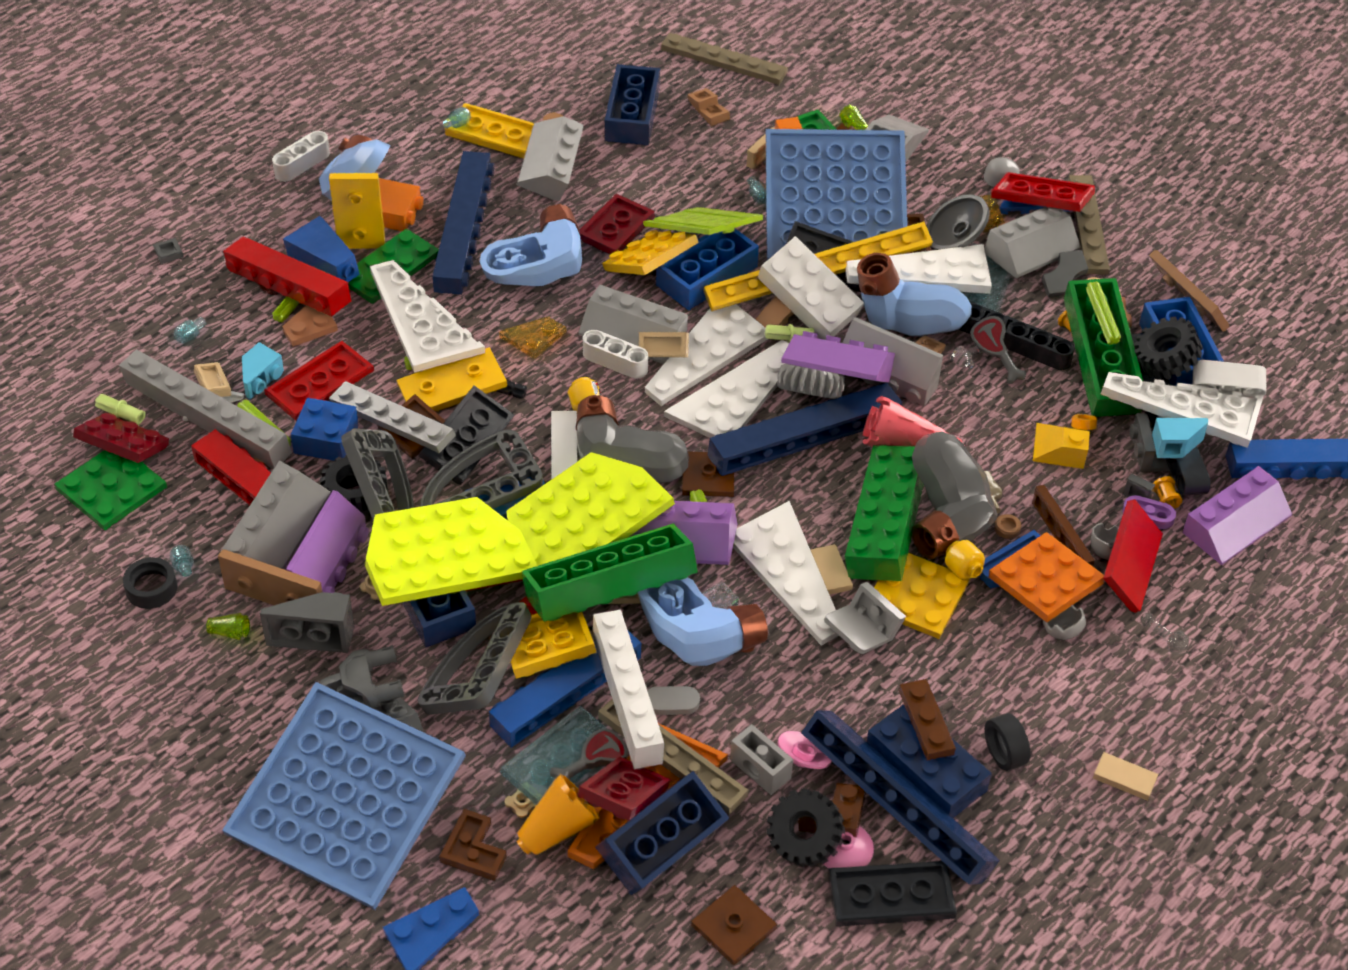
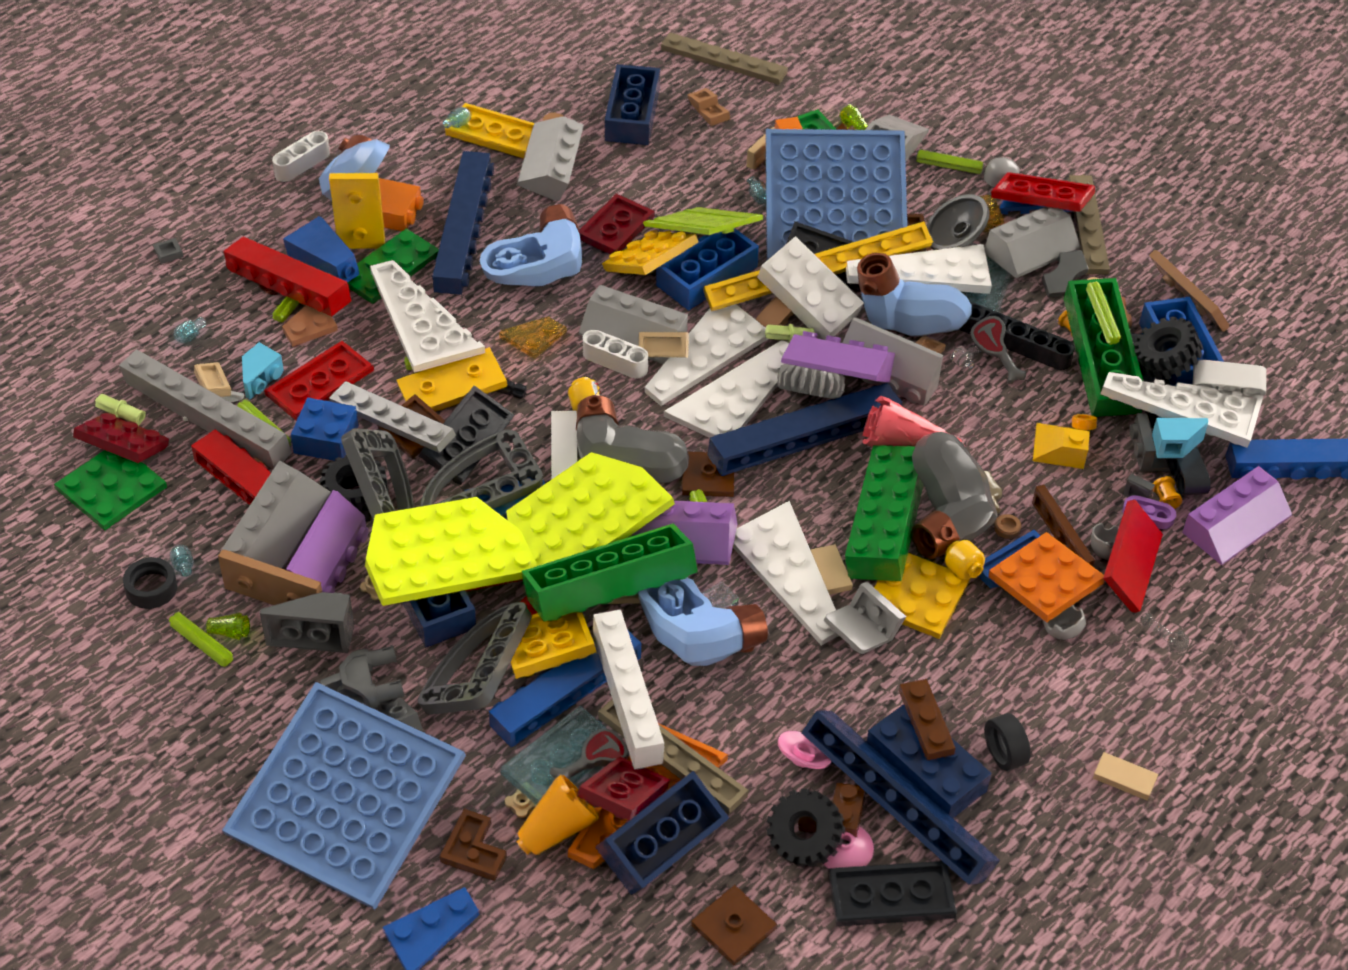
(201, 639): none -> lime axle
(674, 700): light grey tile -> none
(761, 759): light grey brick -> none
(949, 161): none -> lime axle

